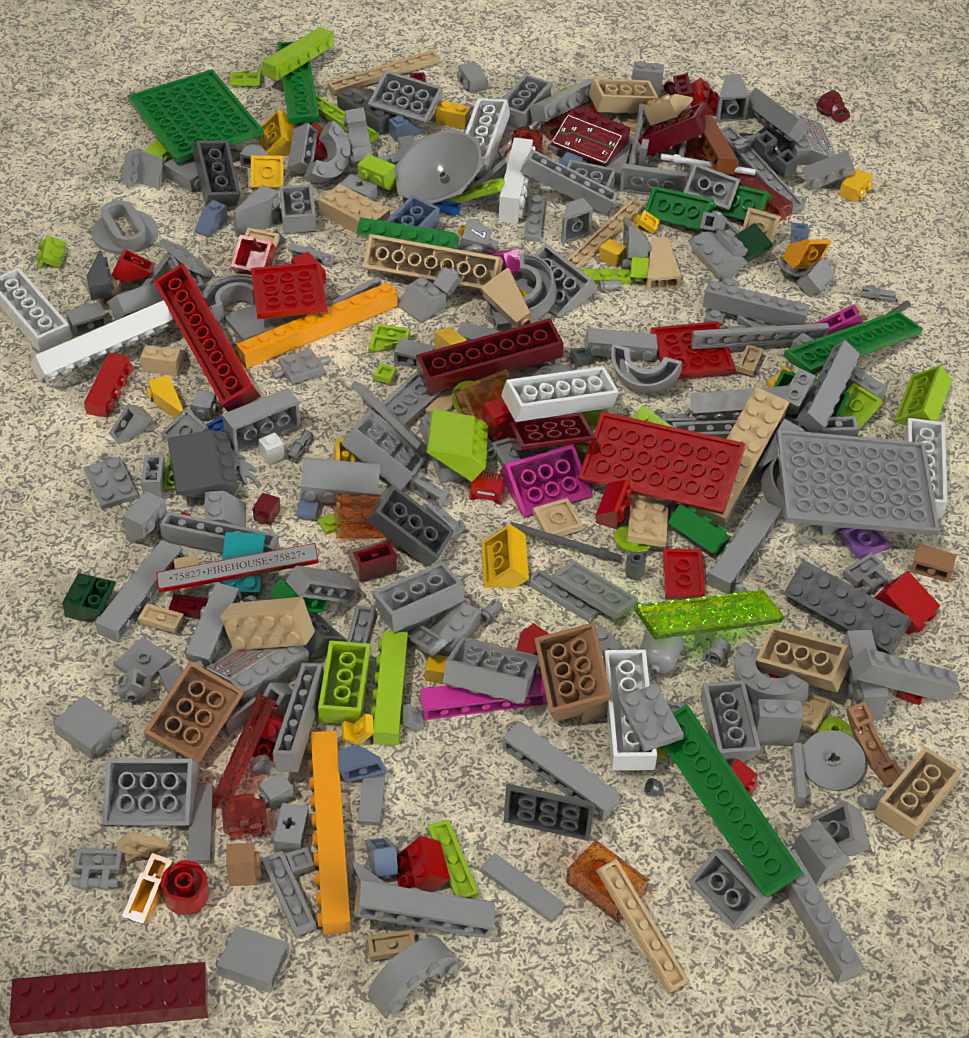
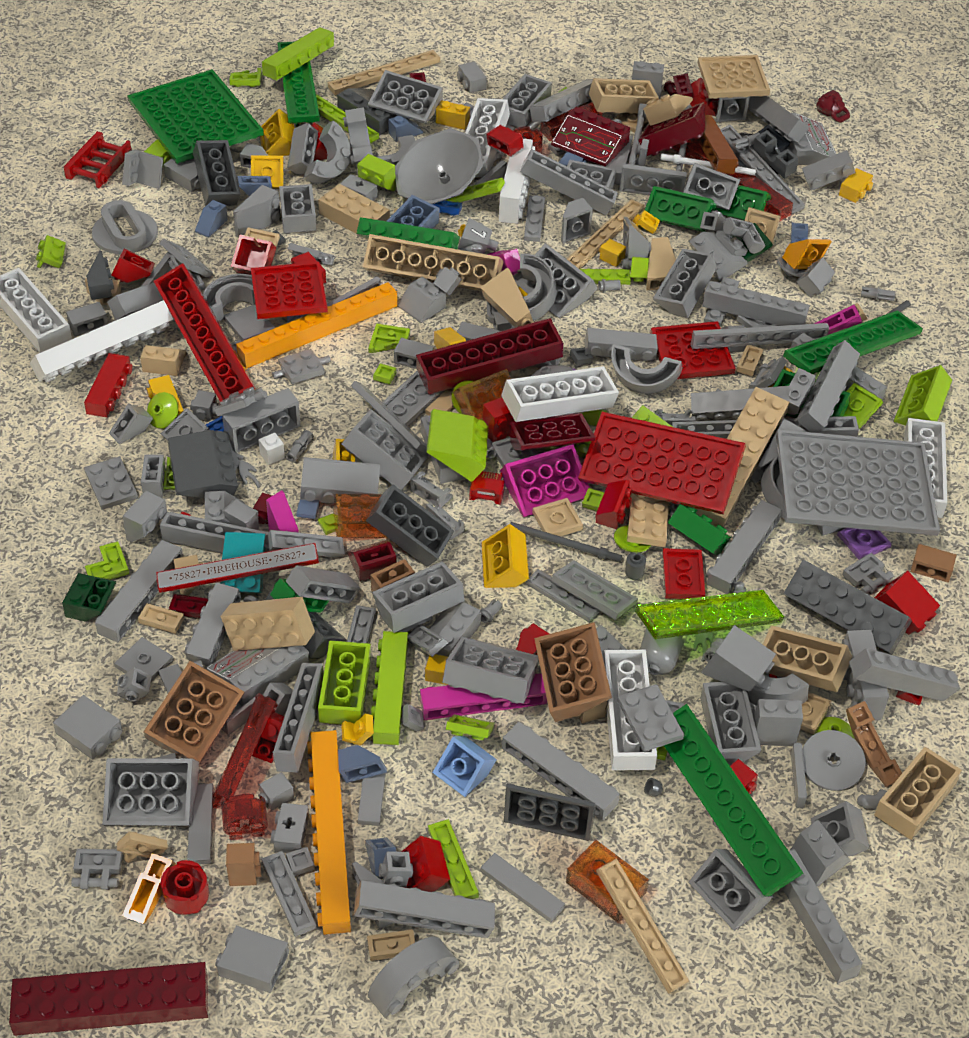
(91, 150): none -> red fence
(112, 564): none -> lime plate
(168, 410): none -> lime dish
(239, 401): none -> light grey plate
(241, 515): none -> light grey slope
(250, 184): none -> sand blue slope
(261, 765): light grey tile -> none
(280, 514): none -> dark pink slope
(326, 545): none -> light grey plate
(390, 574): none -> medium nougat brick
(396, 868): none -> light grey brick
(464, 765): none -> light blue slope
(477, 728): none -> lime plate
(505, 140): none -> red brick
(592, 499): none -> lime plate
(685, 282): none -> light grey slope
(733, 76): none -> tan plate
(740, 661): none -> light grey slope
(746, 231): none -> light grey brick
(768, 373): none -> light grey plate

